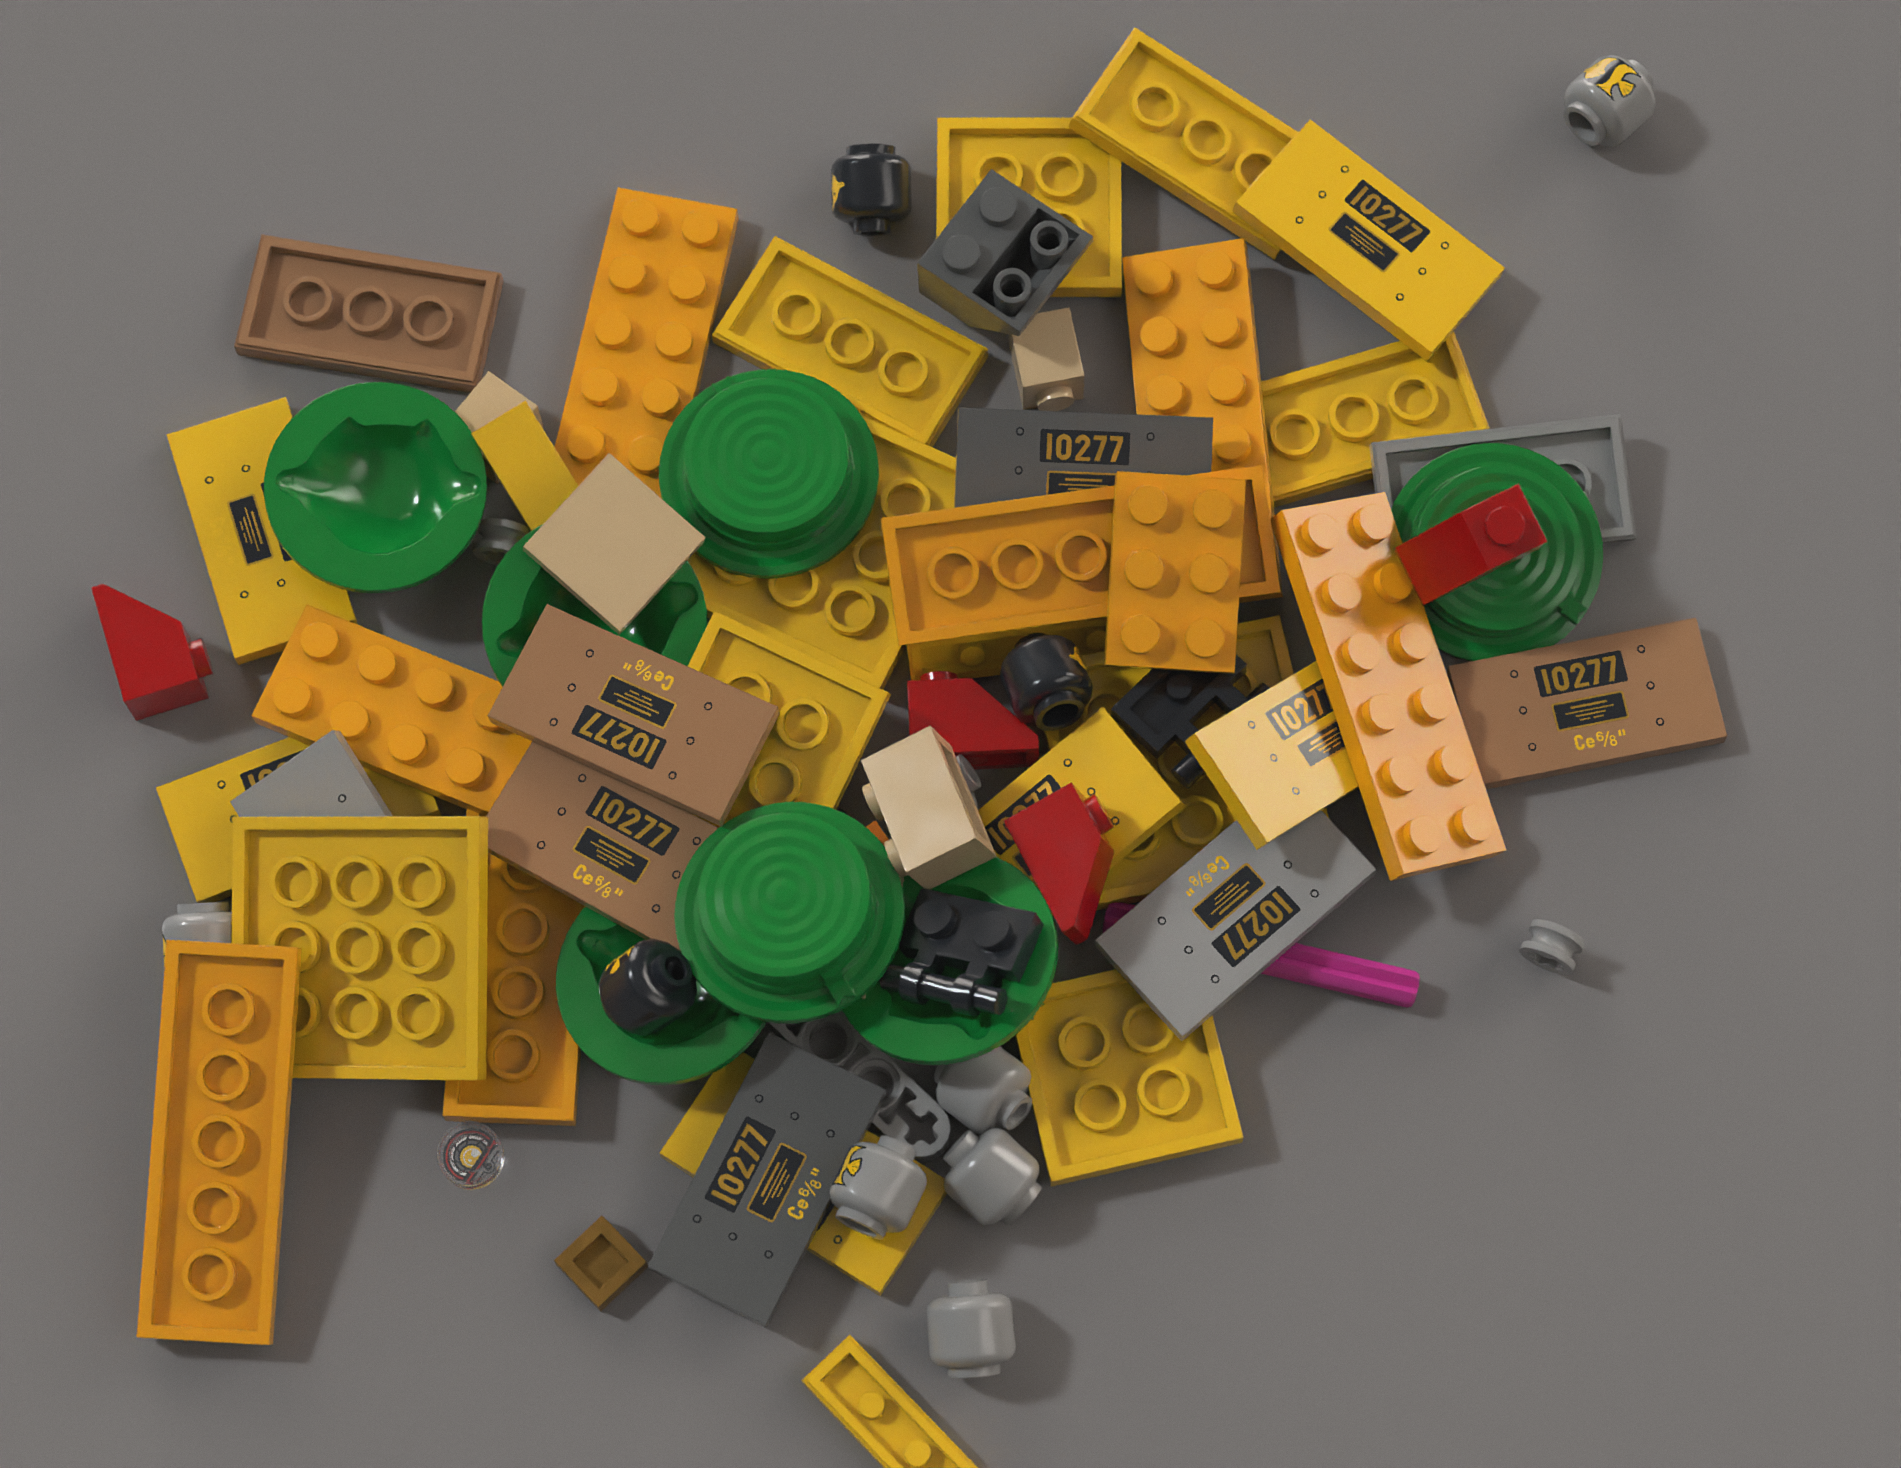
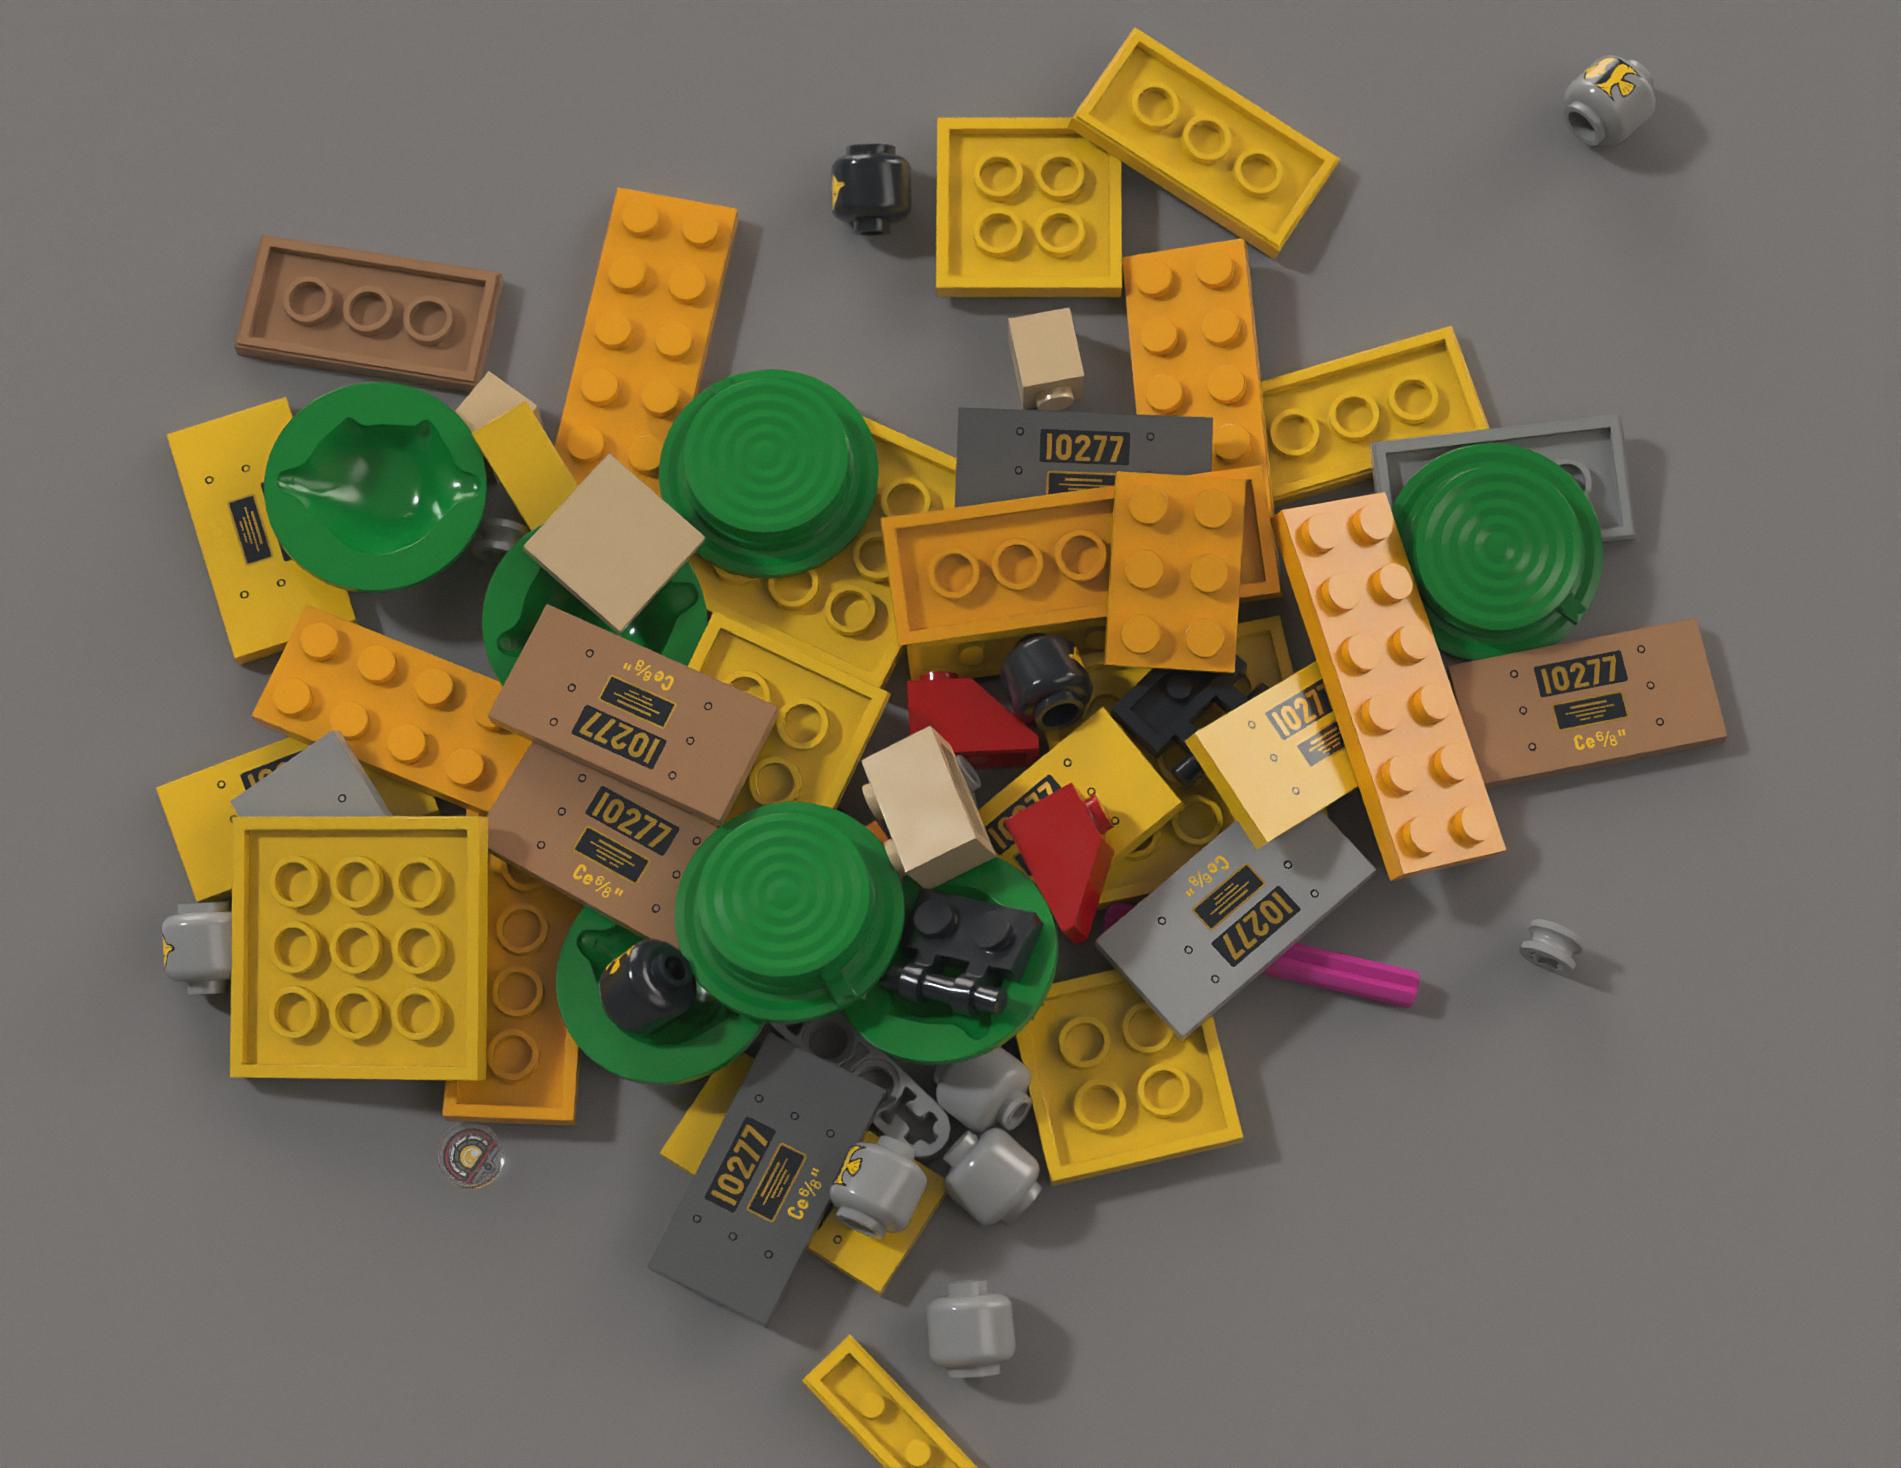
(151, 655): red slope -> none
(219, 1142): light orange plate -> none
(601, 1263): pearl gold tile -> none
(856, 339): yellow tile -> none
(1000, 257): dark grey slope -> none
(1368, 240): yellow tile -> none
(1471, 544): red slope -> none

